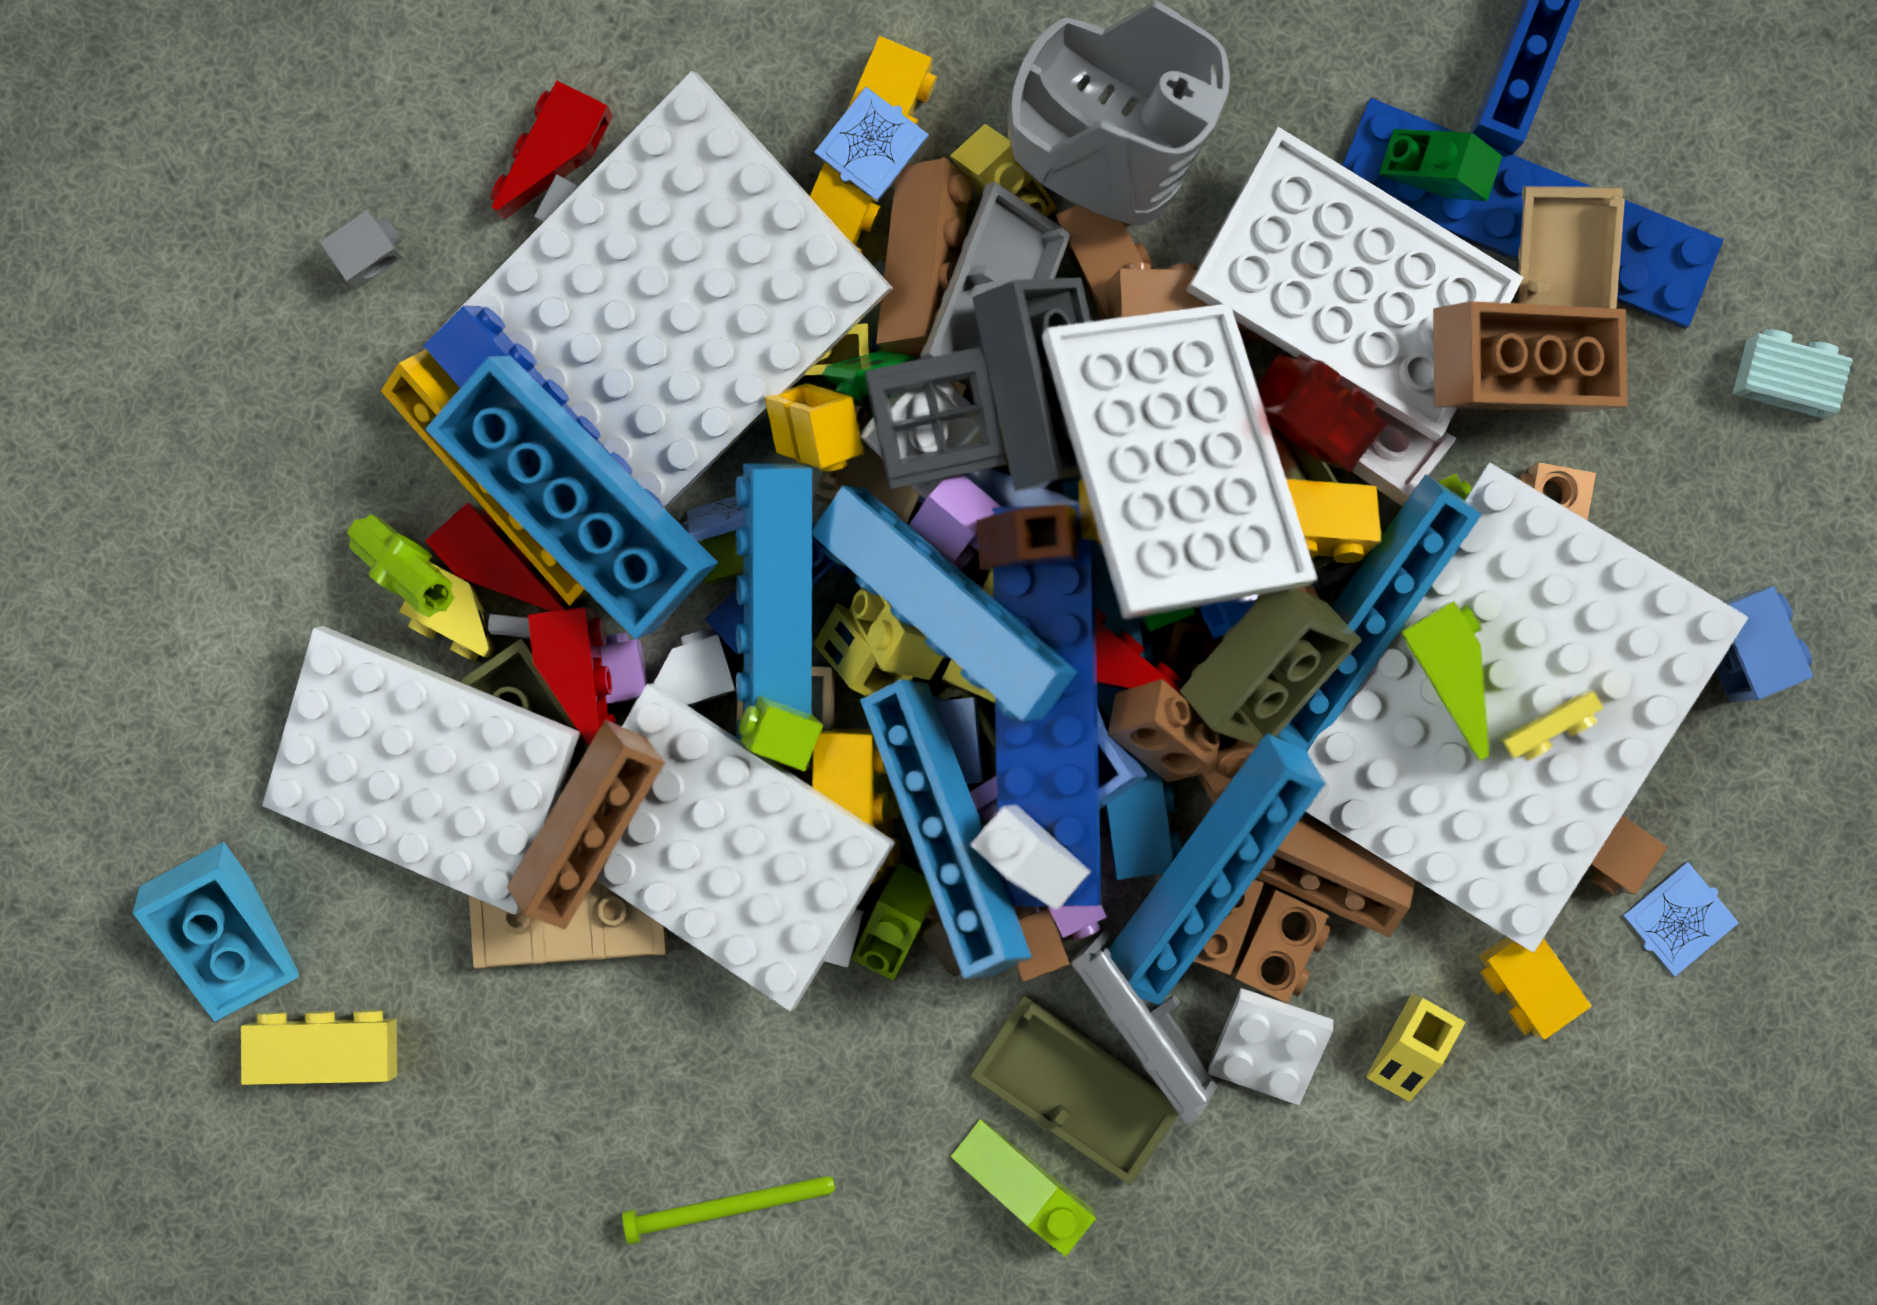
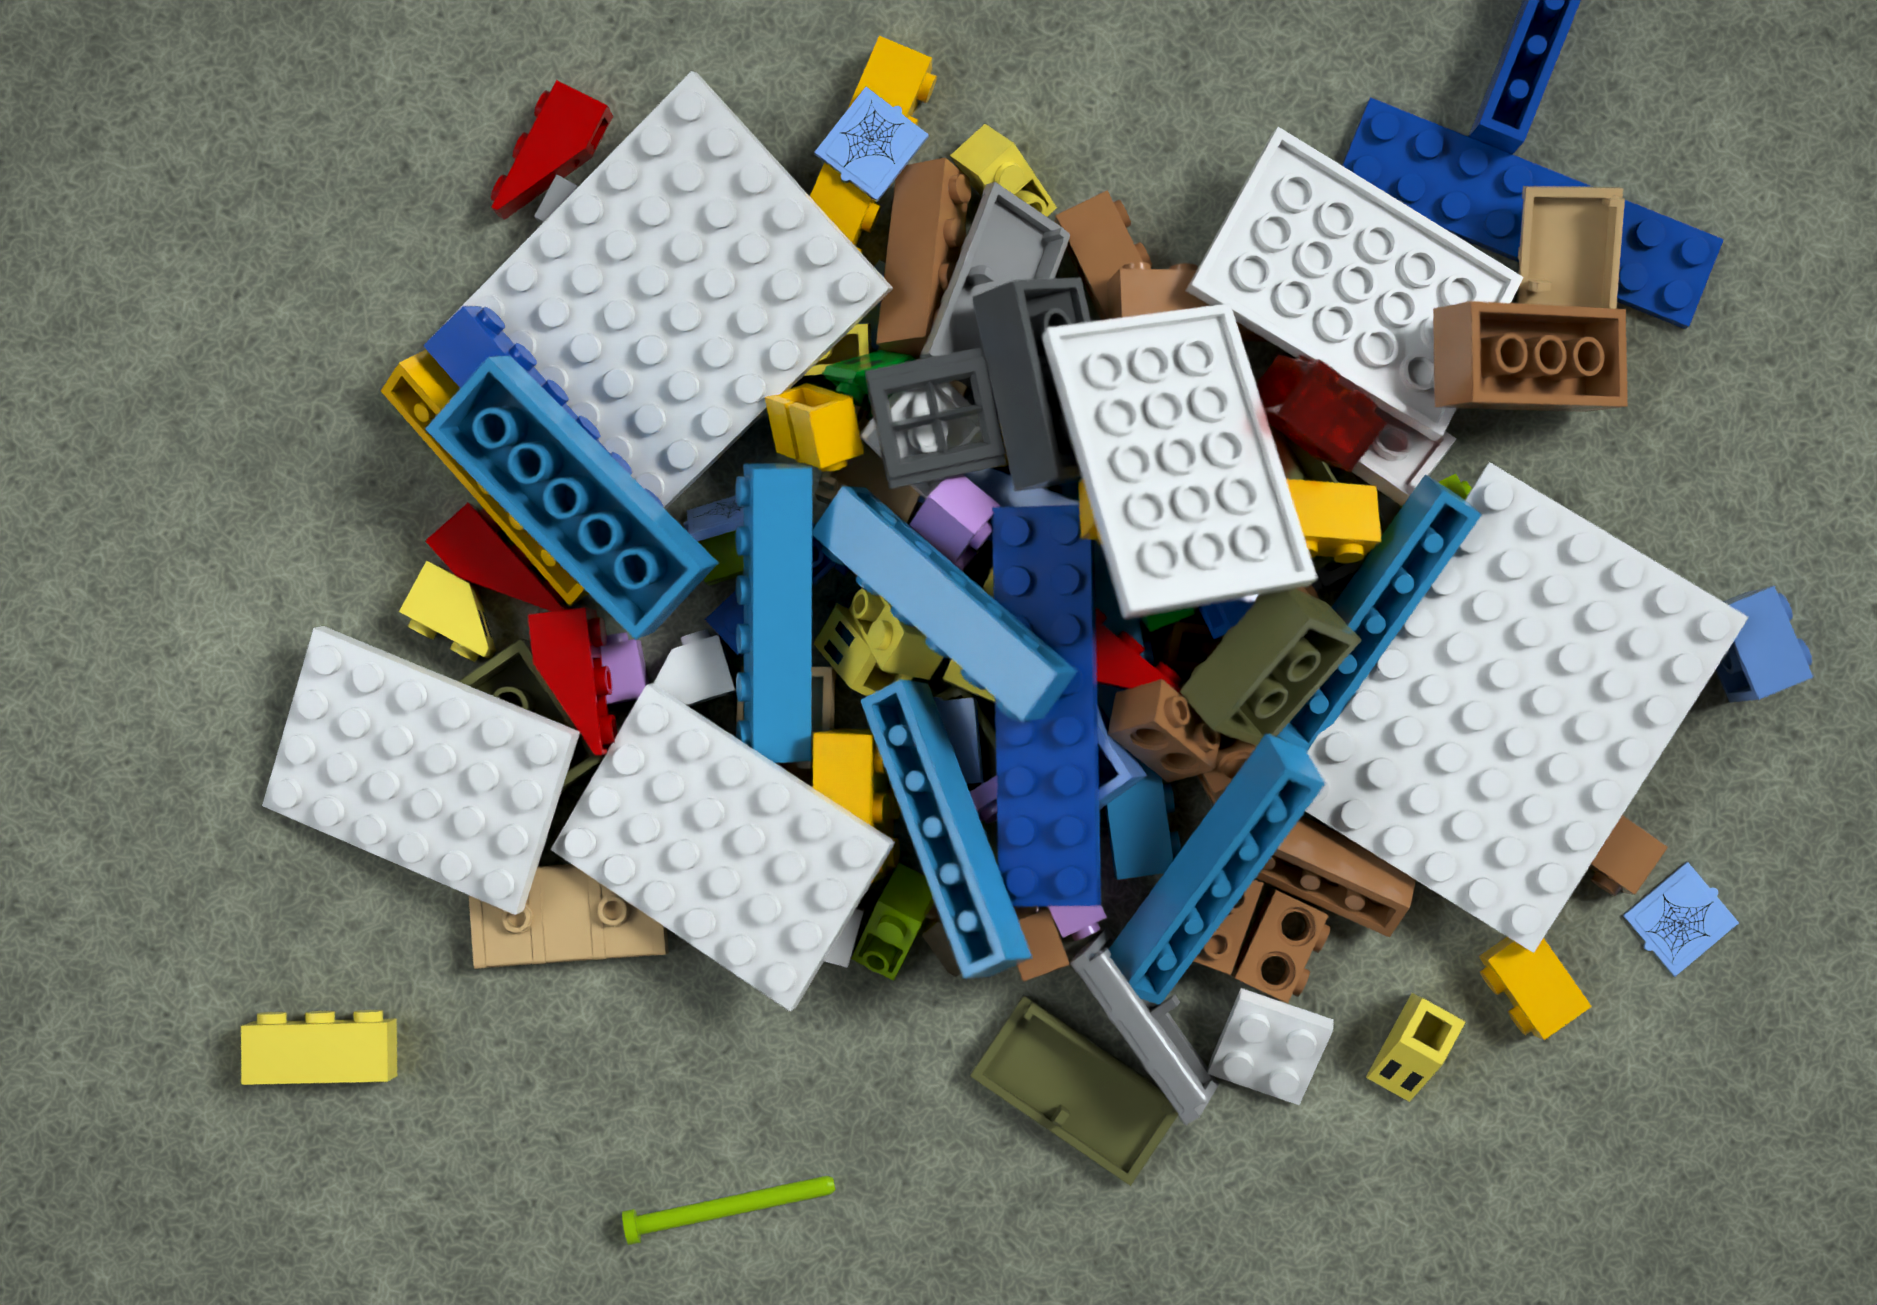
(215, 931): medium azure slope -> none
(363, 248): light grey brick -> none
(400, 565): lime piece -> none
(509, 626): light grey tile -> none
(585, 825): medium nougat brick -> none
(779, 732): lime brick -> none
(1024, 1187): lime slope -> none
(1028, 537): reddish brown slope -> none
(1030, 856): white slope -> none
(1089, 149): light grey piece -> none
(1442, 163): green slope -> none
(1452, 662): lime slope -> none
(1534, 736): light yellow plate -> none
(1575, 485): light nougat brick -> none
(1793, 374): light aqua brick -> none

